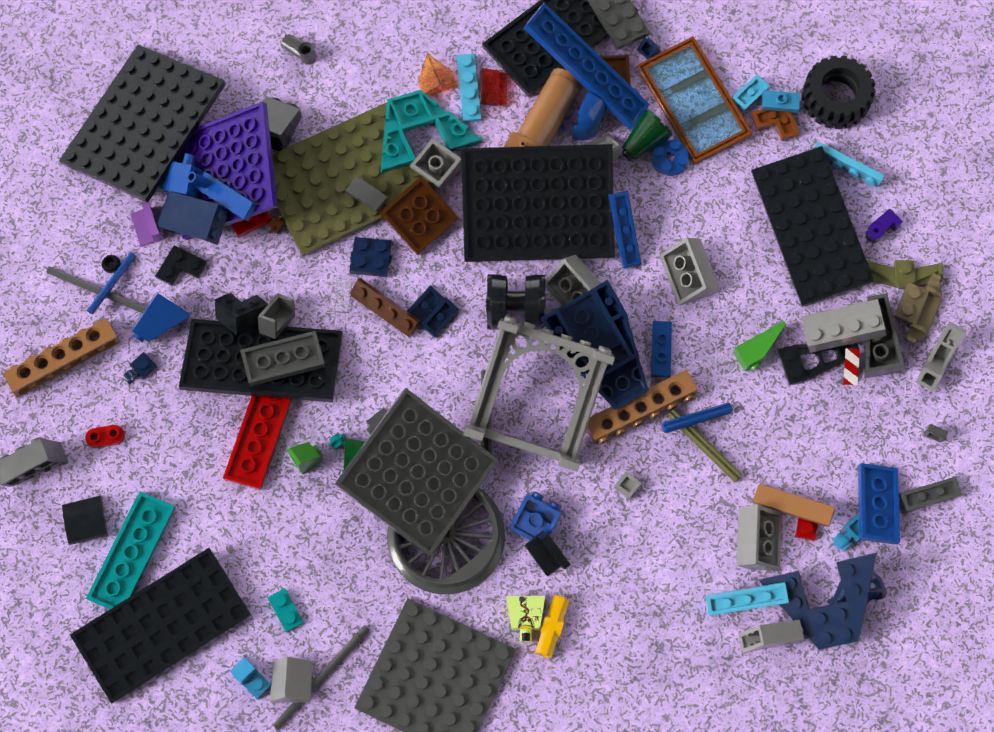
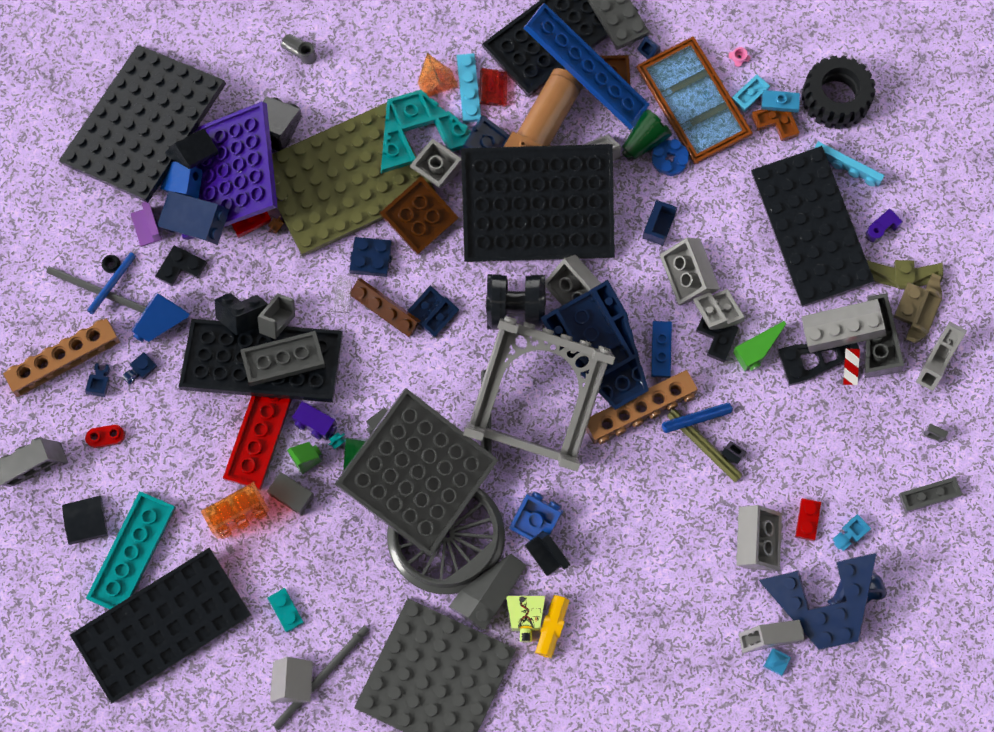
(98, 383): none -> dark blue plate
(193, 149): none -> black slope
(223, 194): blue piece -> none
(235, 511): none -> clear orange brick
(250, 678): dark azure slope -> none
(290, 493): none -> dark grey panel
(315, 421): none -> dark purple brick
(367, 194): dark grey slope -> none
(485, 135): none -> dark blue plate
(485, 595): none -> dark grey wedge
(589, 118): blue brick -> none
(625, 229): blue tile -> none
(627, 485): light grey plate -> none
(659, 222): none -> dark blue panel
(719, 310): none -> light grey slope
(721, 341): none -> black plate
(733, 452): none -> black plate
(740, 51): none -> bright pink plate
(747, 598): medium azure plate -> none
(777, 661): none -> dark azure tile
(794, 505): medium nougat tile -> none
(878, 504): blue plate -> none

